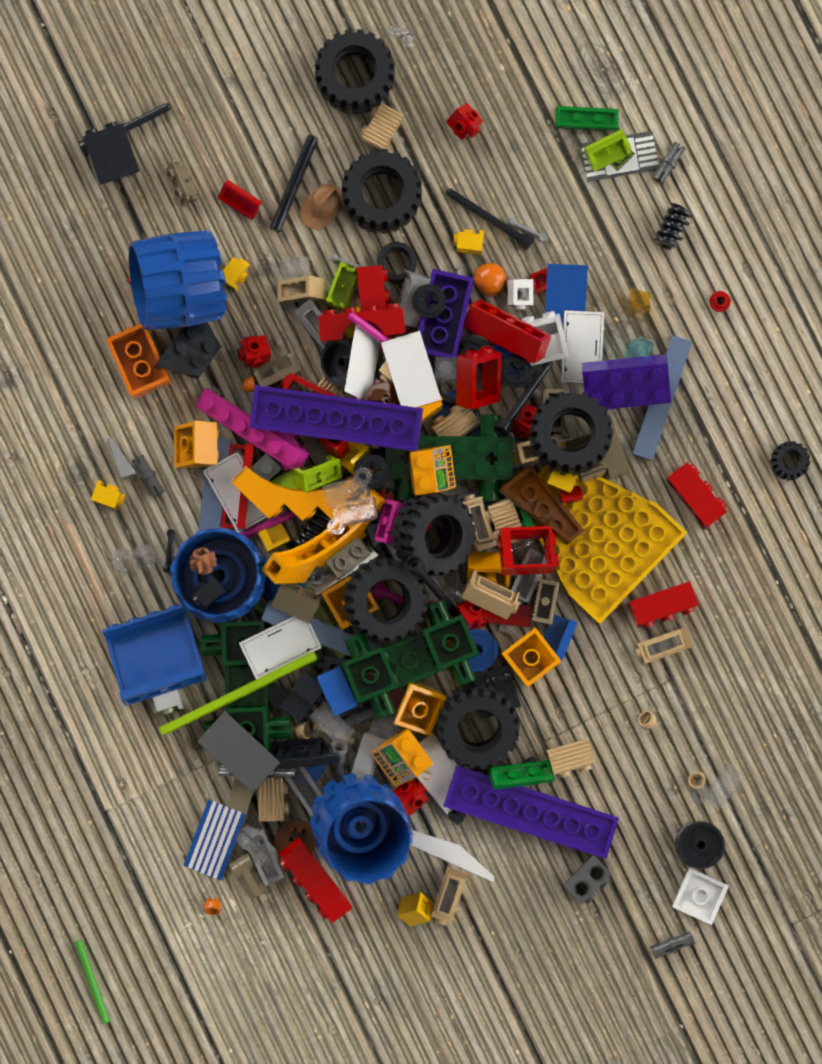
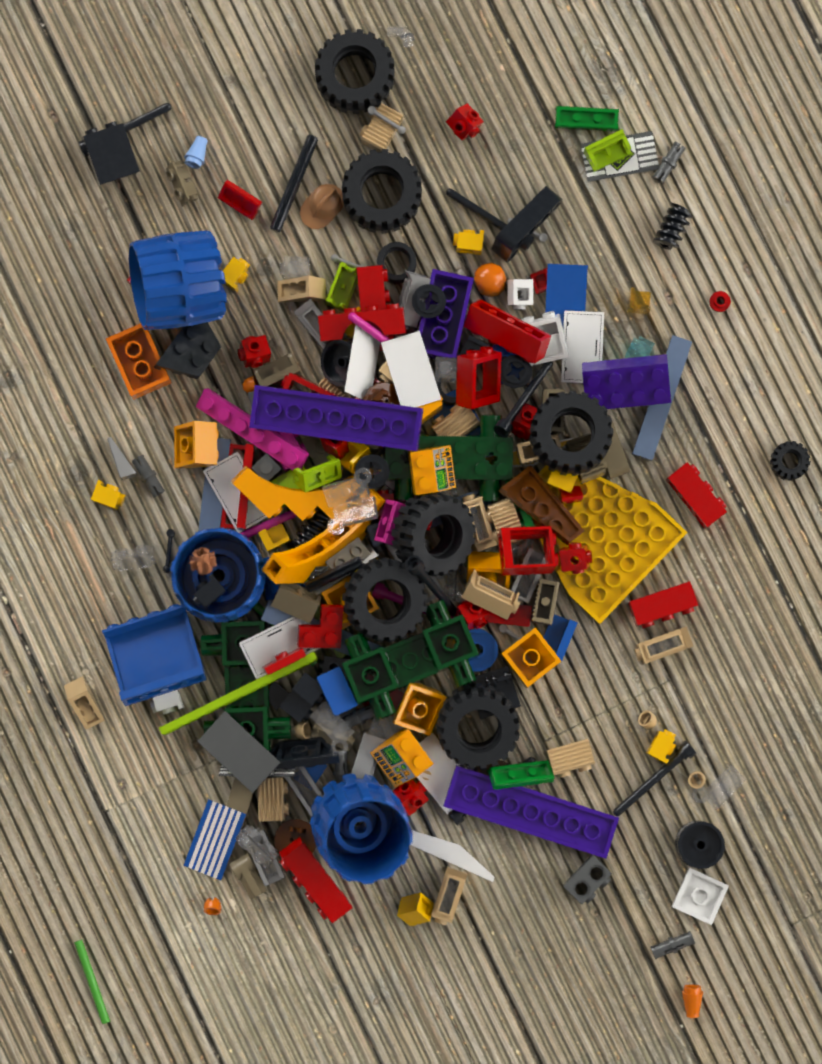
(83, 703): none -> tan arch
(196, 154): none -> light blue cone
(283, 659): none -> red plate
(326, 634): none -> red plate
(333, 574): none -> black axle
(372, 111): none -> light grey hinge
(525, 223): none -> black beam
(569, 563): none -> red brick
(662, 745): none -> yellow brick
(684, 752): none -> black piece
(692, 1000): none -> orange cone

